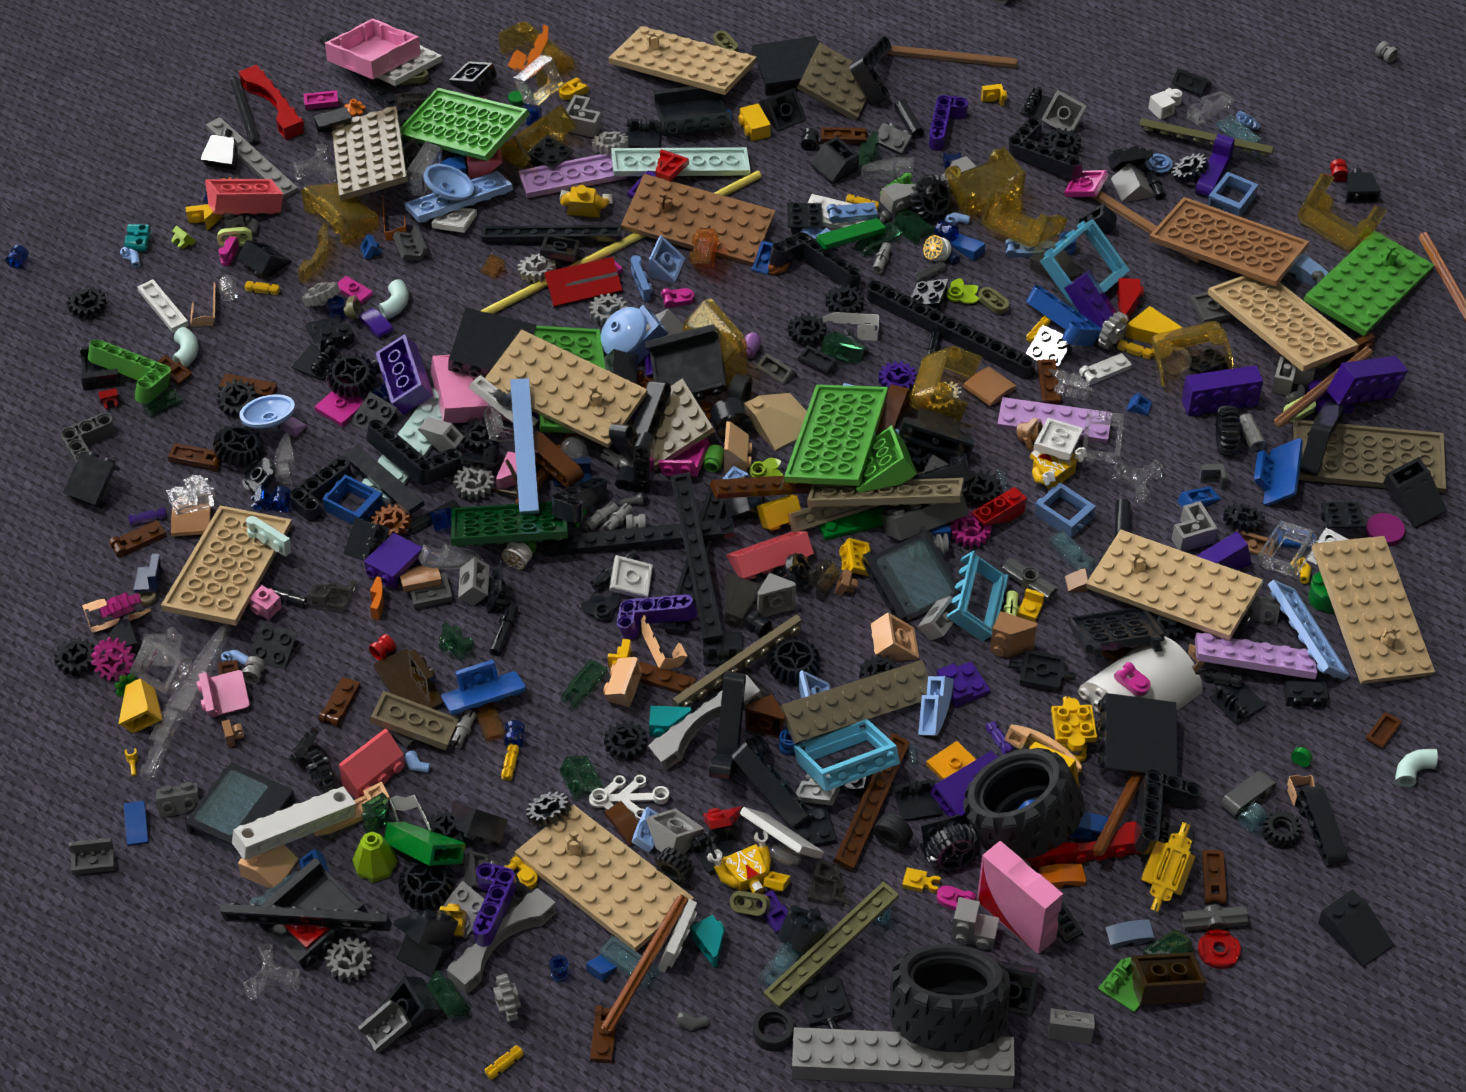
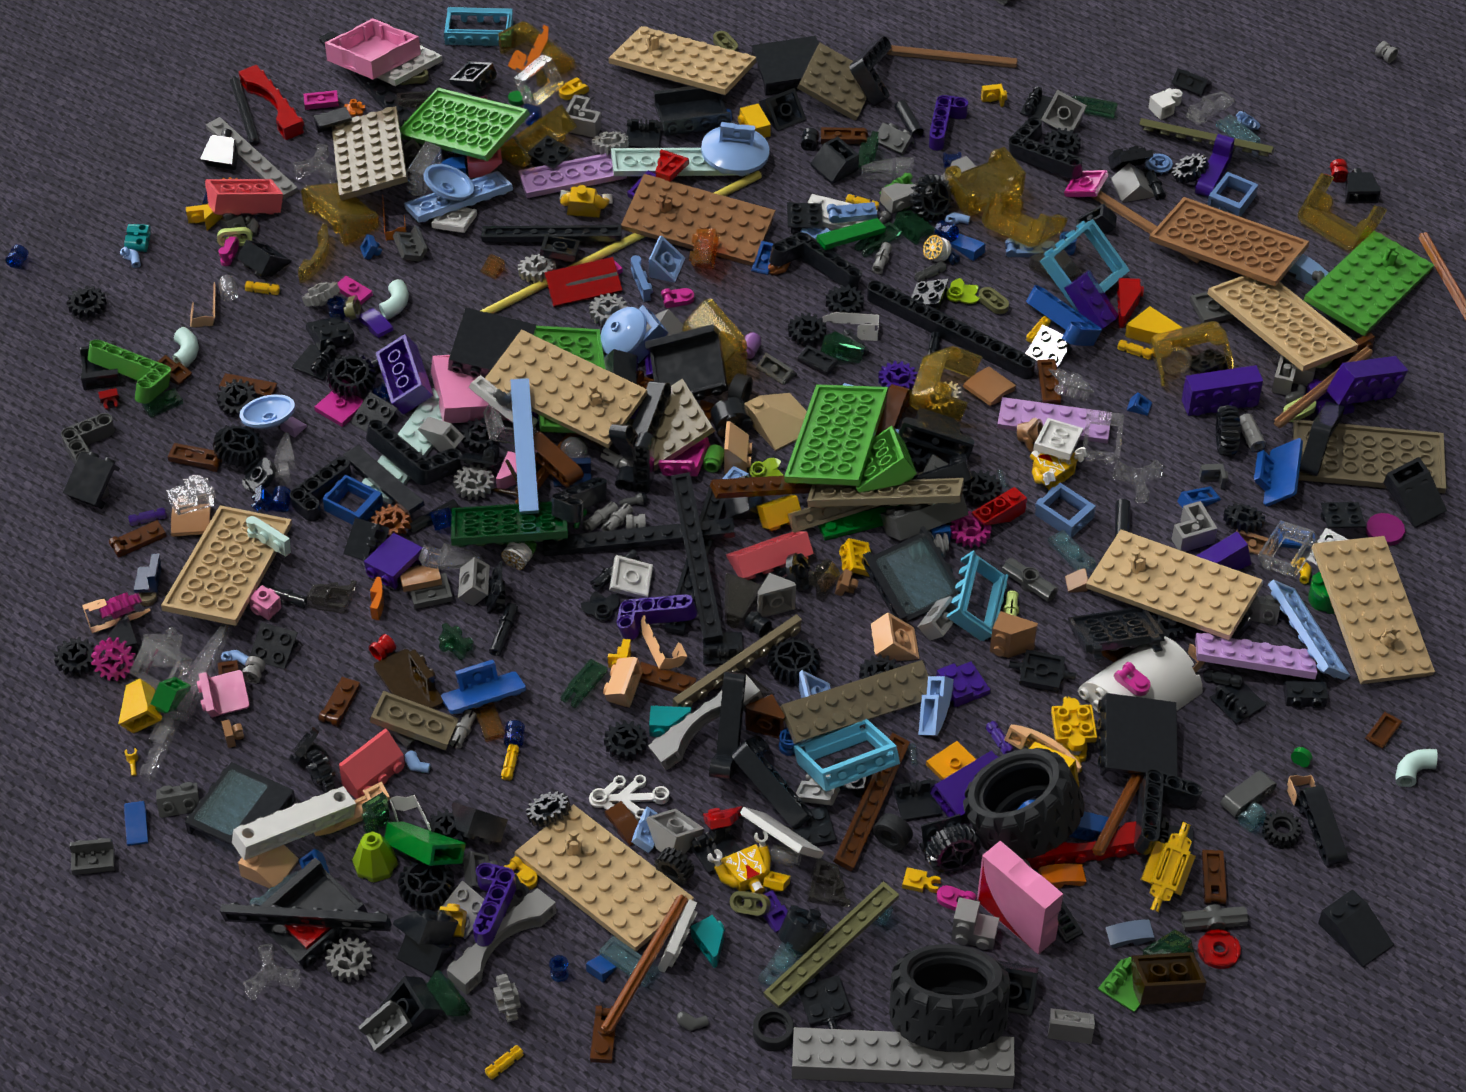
(121, 685): green plant -> none
(162, 306): white plate -> none
(170, 694): none -> green slope
(184, 238): lime tile -> none
(475, 37): none -> medium azure window
(579, 775): clear green bracket -> none
(735, 149): none -> light blue bracket
(1031, 605): yellow bracket -> none
(1098, 106): none -> clear green hinge
(1105, 369): white plate -> none
(1113, 330): light grey gear -> none

